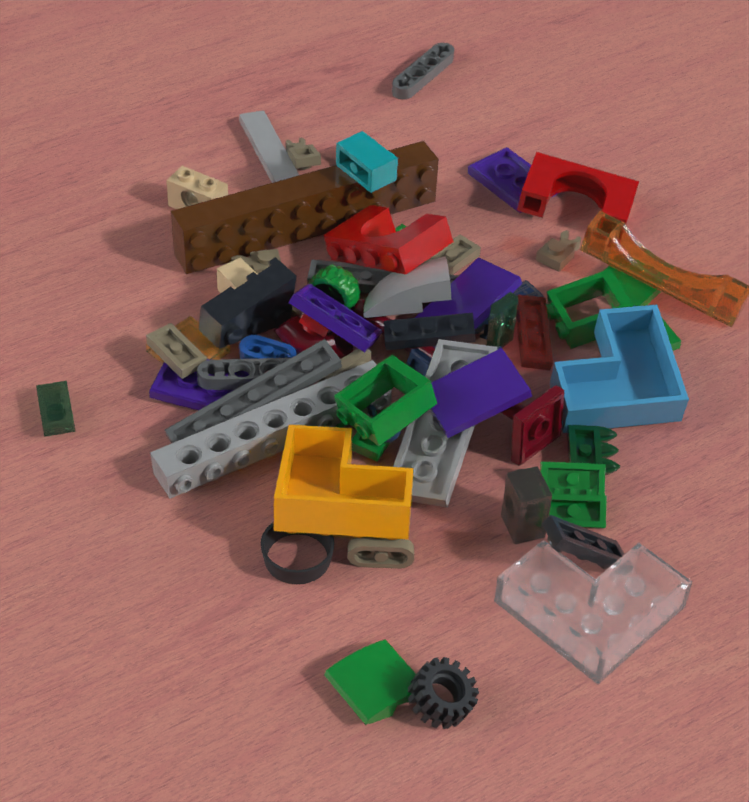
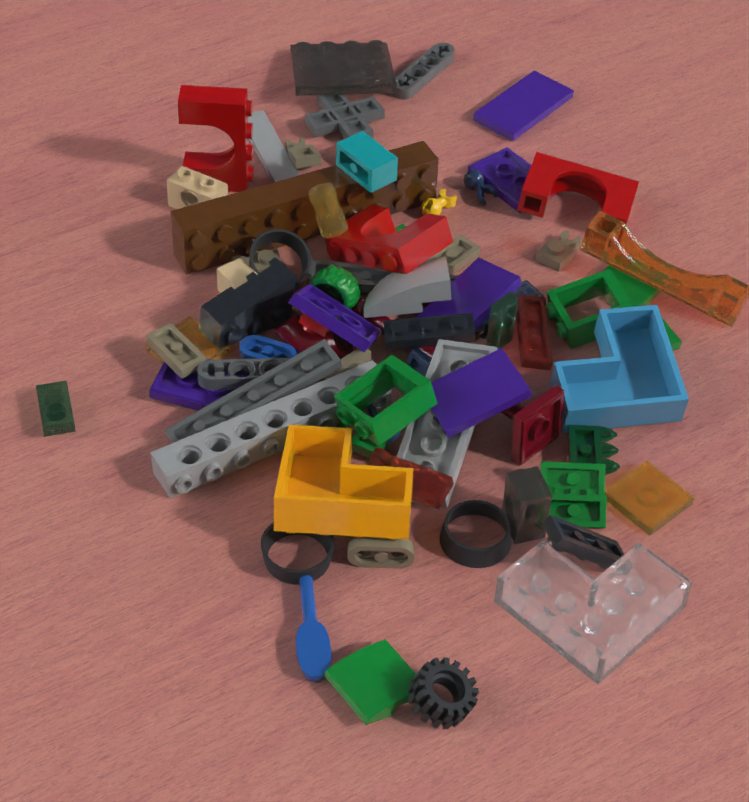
(228, 111): none -> red arch
(287, 238): none -> black tyre
(312, 639): none -> blue piece
(328, 211): none -> clear yellow piece
(342, 68): none -> clear smoke plate
(344, 116): none -> dark grey plate
(428, 485): none -> clear red plate
(435, 206): none -> yellow arm
(470, 556): none -> black tyre
(475, 181): none -> dark blue arm
(523, 105): none -> dark purple tile
(648, 497): none -> clear yellow tile

